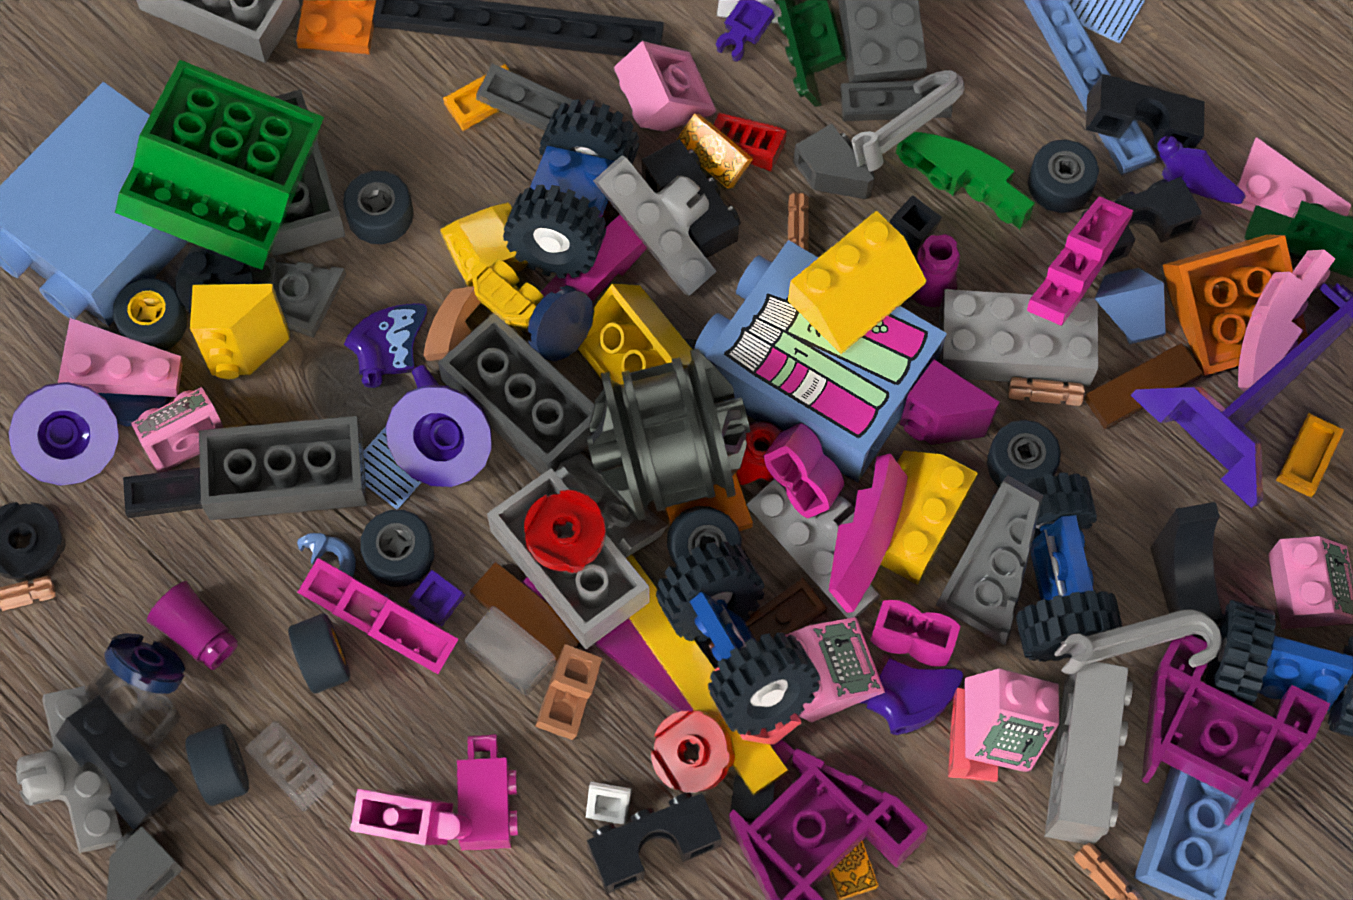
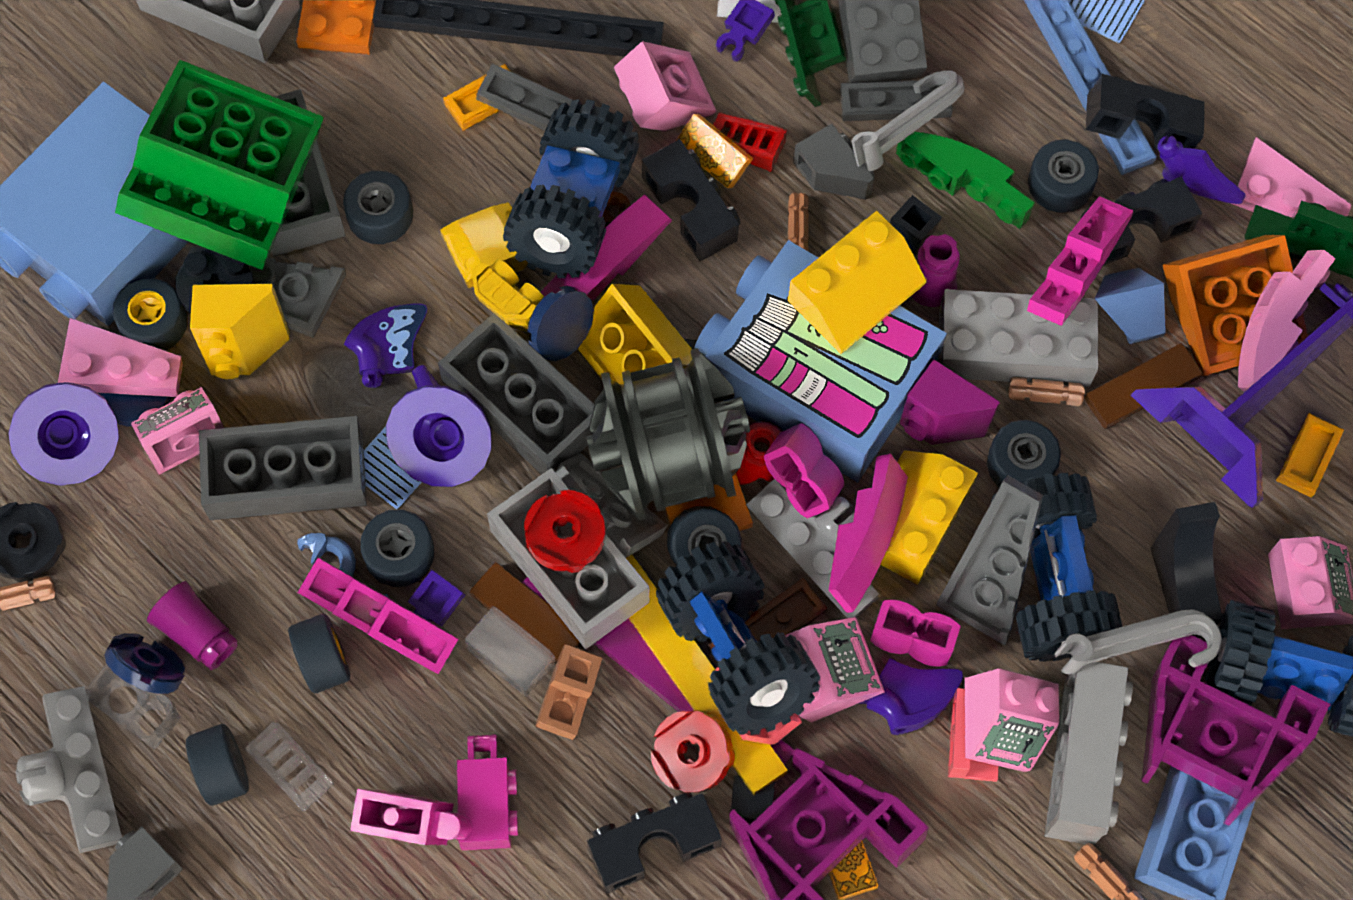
(135, 779): black arch -> none
(162, 492): black tile -> none
(449, 323): nougat slope -> none
(608, 803): white slope -> none
(661, 220): light grey plate -> none

